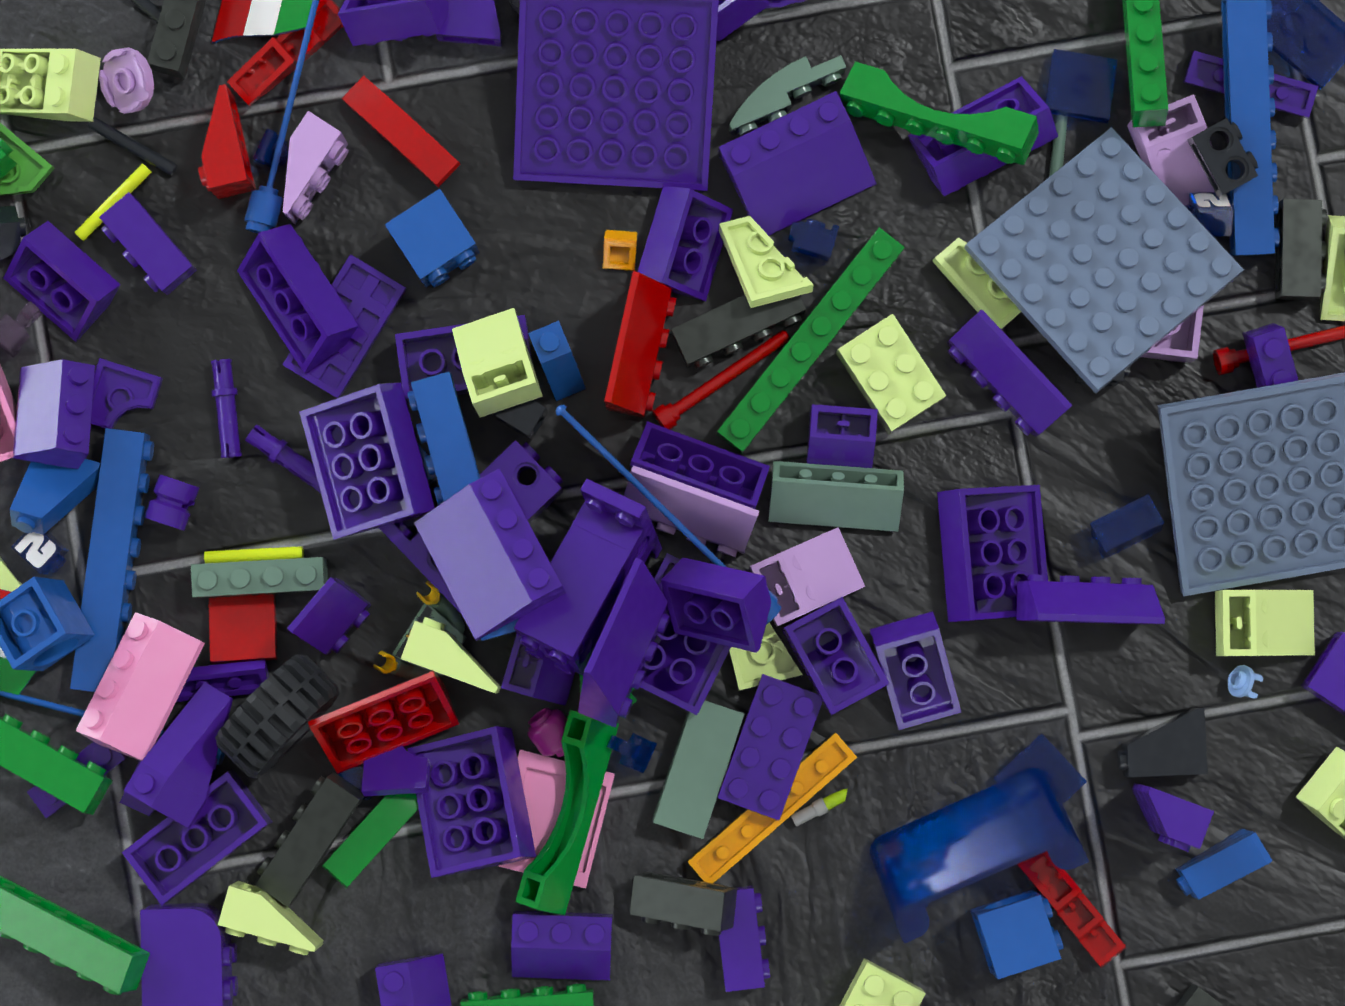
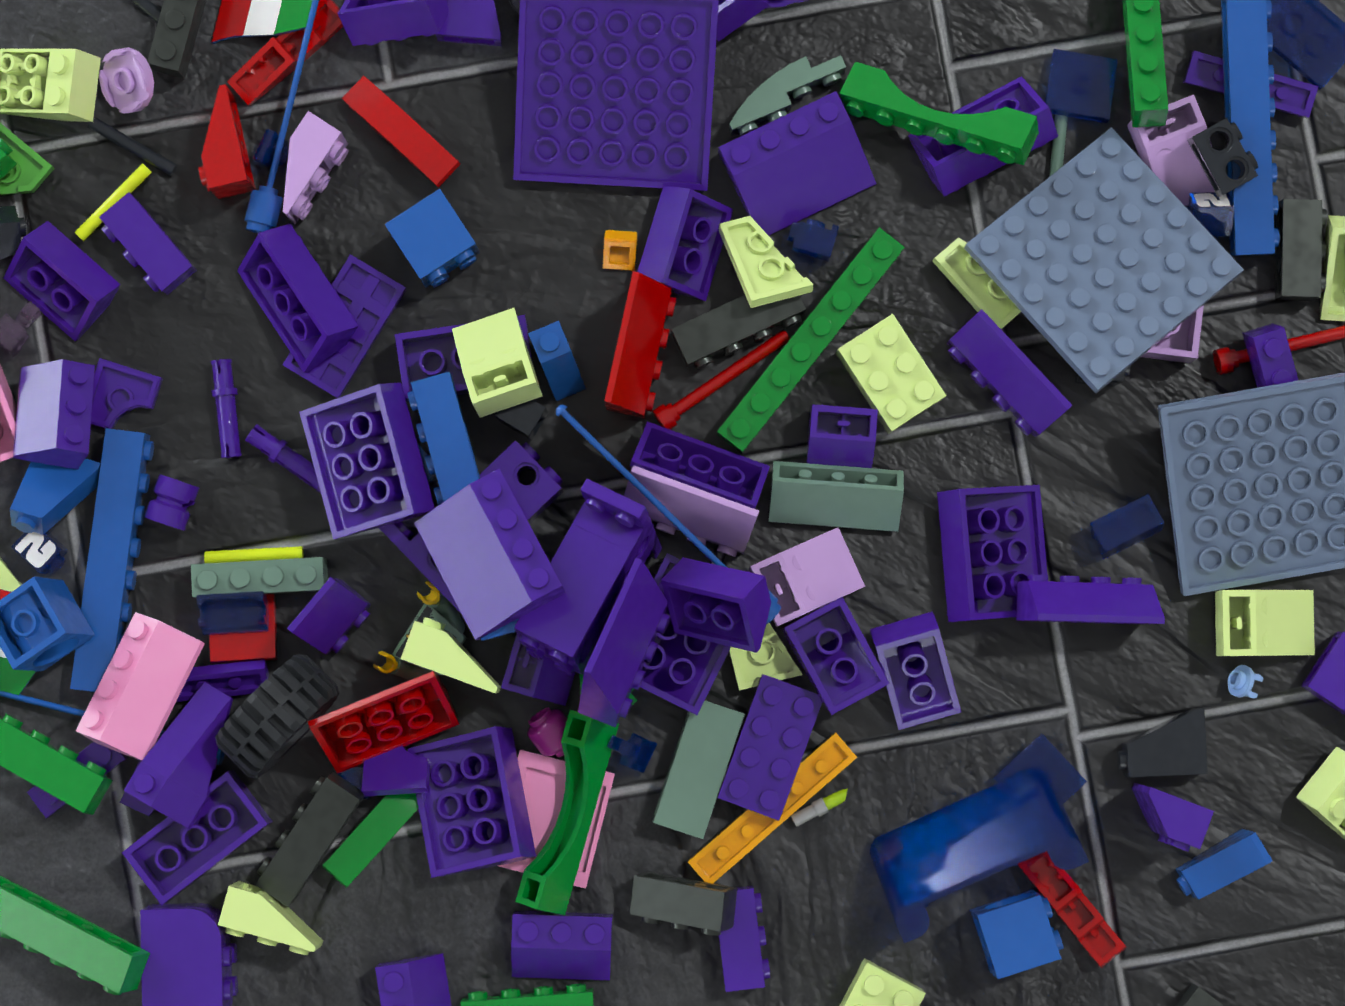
(233, 613): none -> clear blue hinge

